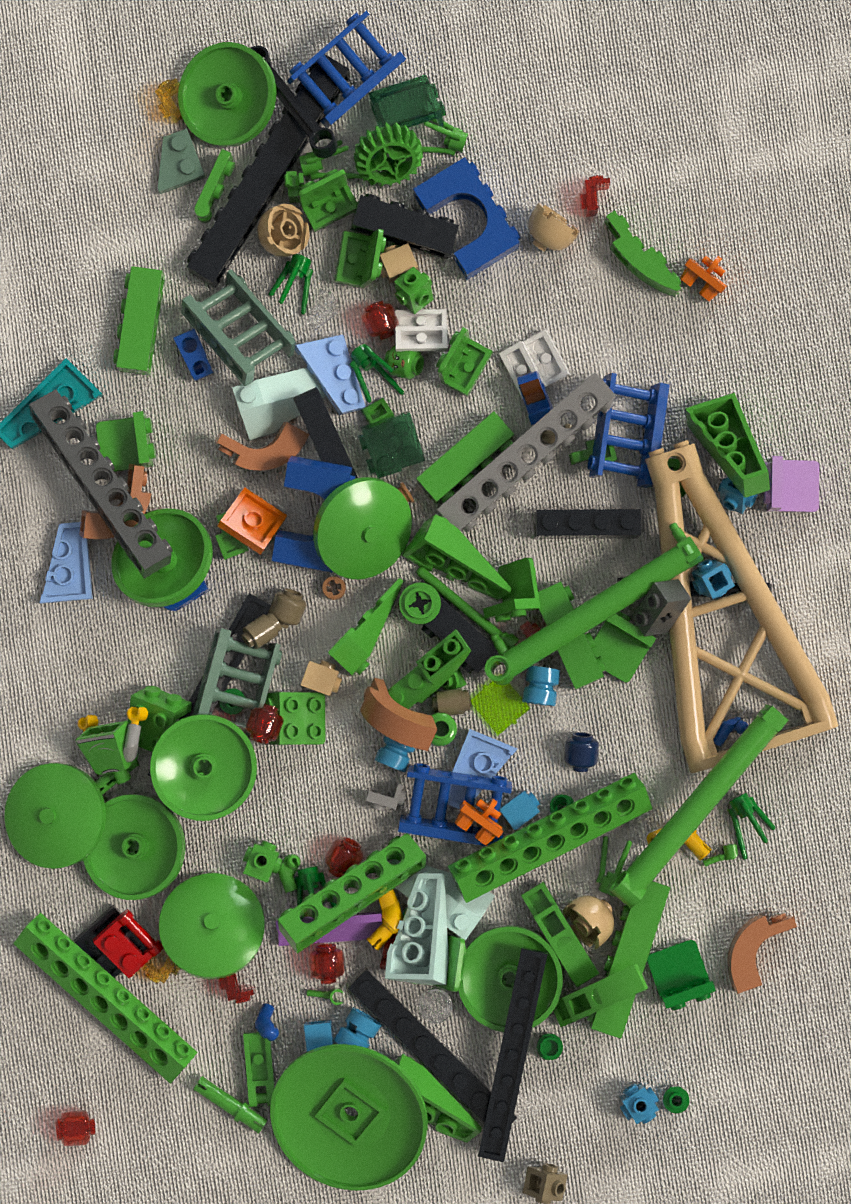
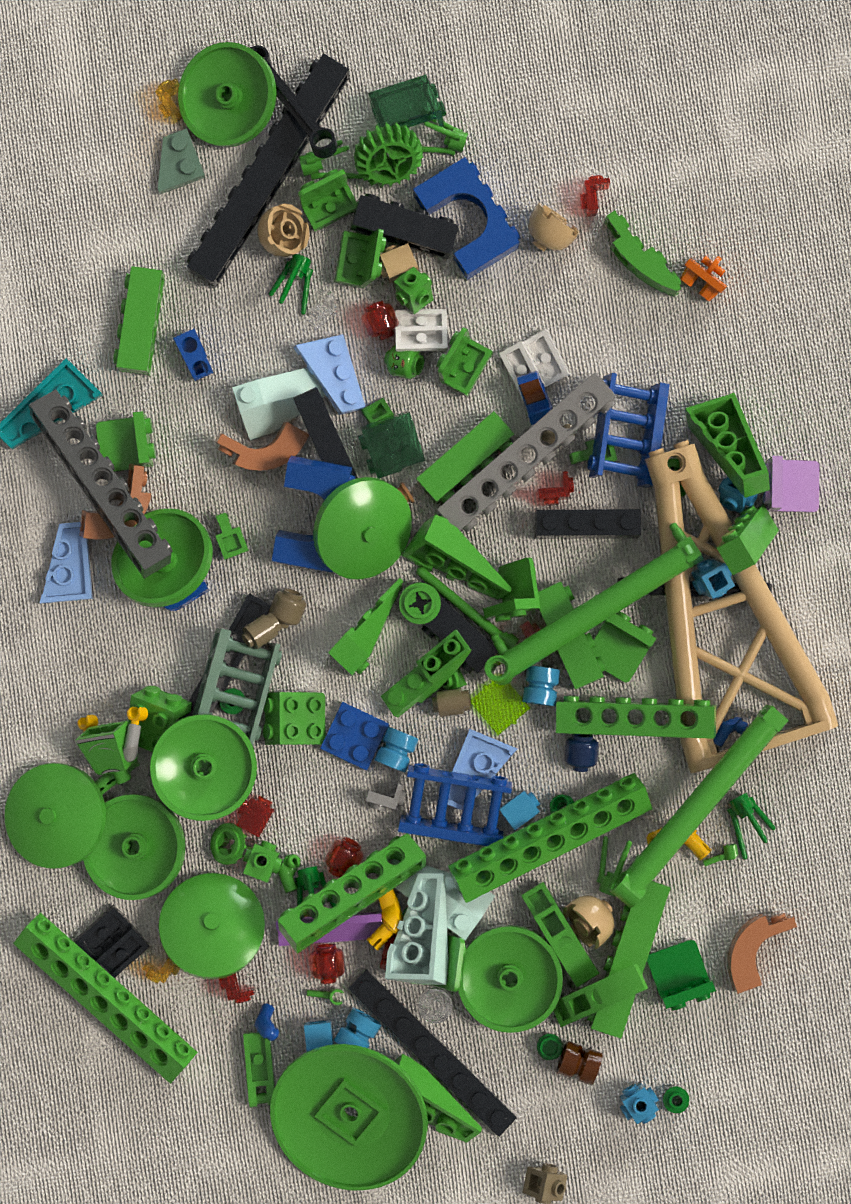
(75, 1128): clear red head -> none
(122, 949): red plate -> none
(213, 188): bright green plate -> none
(221, 838): none -> bright green gear
(227, 347): sand green fence -> none
(230, 1105): bright green pin -> none
(252, 520): orange plate -> none
(255, 815): none -> clear red brick
(264, 724): clear red head -> none
(293, 185): bright green plate -> none
(322, 678): tan brick -> none
(329, 595): medium nougat bush -> none
(350, 93): blue fence -> none
(354, 736): none -> blue plate
(365, 359): green plant -> none
(396, 721): nougat arch -> none
(446, 729): bright green head -> none
(489, 828): orange hips -> none
(512, 1054): black plate -> none
(552, 495): none -> clear red bracket
(569, 722): none -> bright green brick
(579, 1063): none -> reddish brown wheel
(661, 607): dark grey brick -> none
(747, 538): none -> bright green brick

